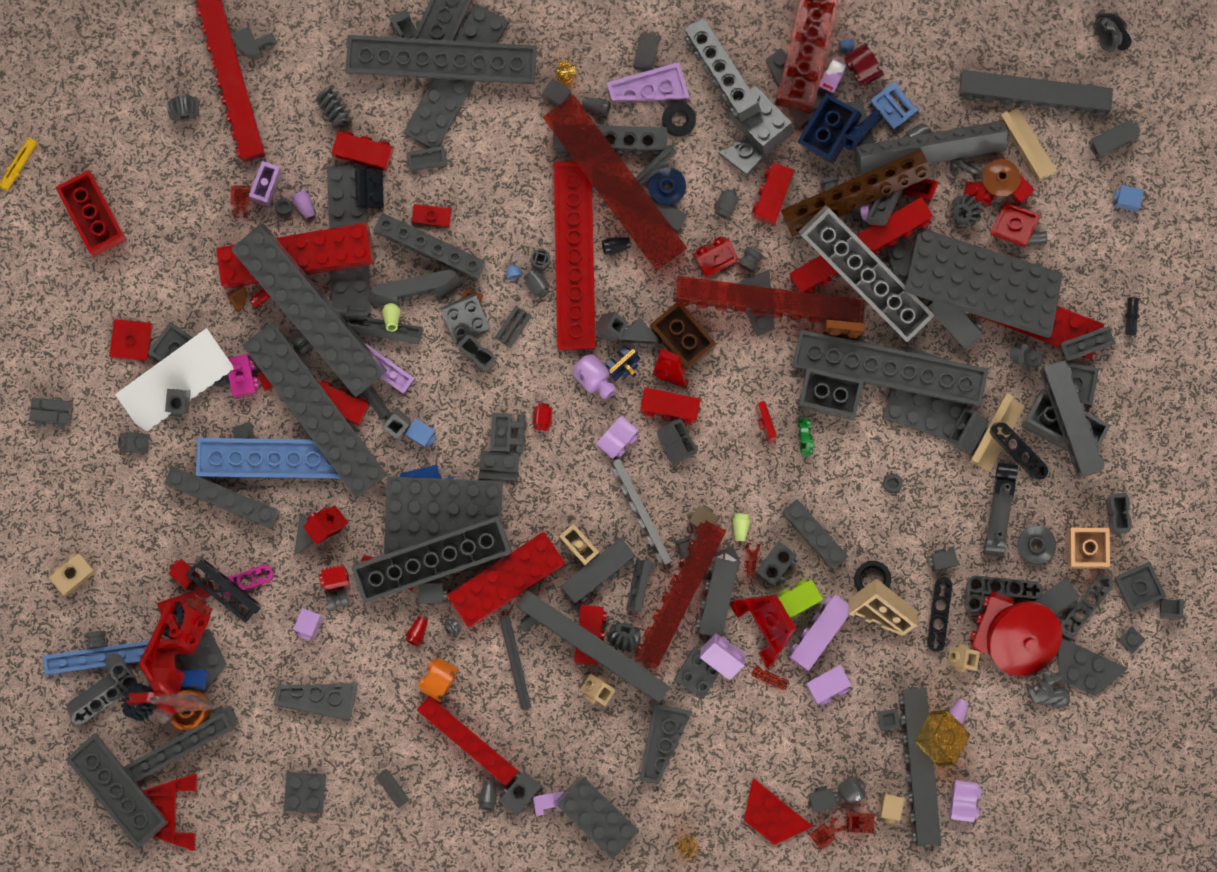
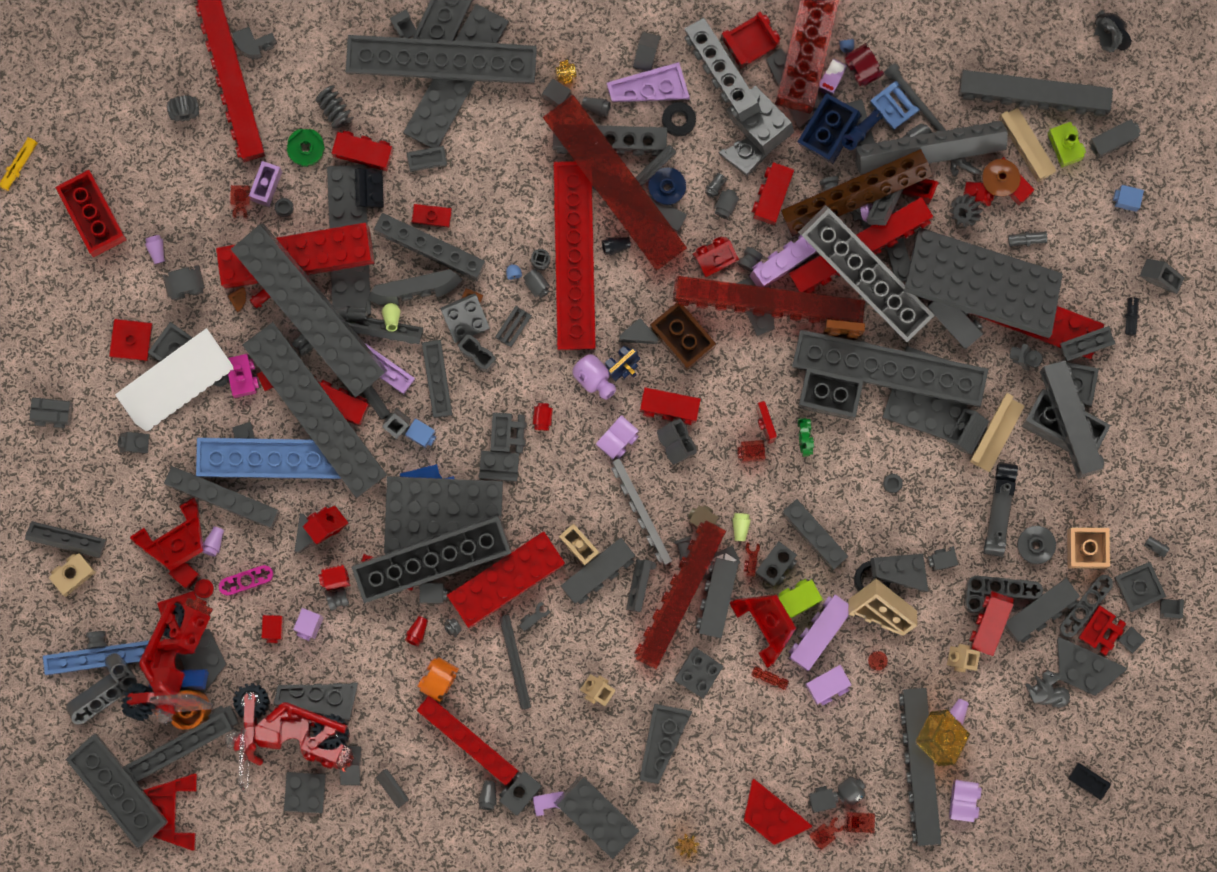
(65, 539): none -> dark grey plate
(155, 248): none -> lavender cone
(179, 543): none -> red wing
(183, 282): none -> dark grey brick
(183, 395): dark grey brick -> none
(213, 542): none -> lavender cone
(228, 585): black fence -> none
(272, 628): none -> red brick
(284, 724): none -> red piece
(303, 204): lavender cone -> none
(316, 147): none -> green plate
(353, 773): none -> dark grey slope
(437, 379): none -> dark grey plate
(591, 619): red brick -> none
(593, 646): dark grey beam -> none
(611, 326): dark grey brick -> none
(623, 636): dark grey gear -> none
(670, 369): red wing -> none
(715, 185): none -> dark grey pin
(723, 656): lavender brick -> none
(751, 40): none -> red panel
(751, 451): none -> clear red brick
(782, 263): none -> lavender brick
(877, 660): none -> clear red tile
(888, 719): dark grey plate -> none
(890, 808): tan brick -> none
(894, 72): none -> dark grey piece
(902, 570): none -> dark grey wing
(937, 614): black beam -> none
(1015, 224): red plate -> none
(1017, 453): black beam -> none
(1024, 638): red dish -> none
(1066, 144): none -> lime brick
(1089, 781): none -> black plate
(1097, 627): none -> red plate
(1118, 508): dark grey brick -> none
(1157, 546): none -> dark grey pin
(1162, 275): none -> dark grey slope

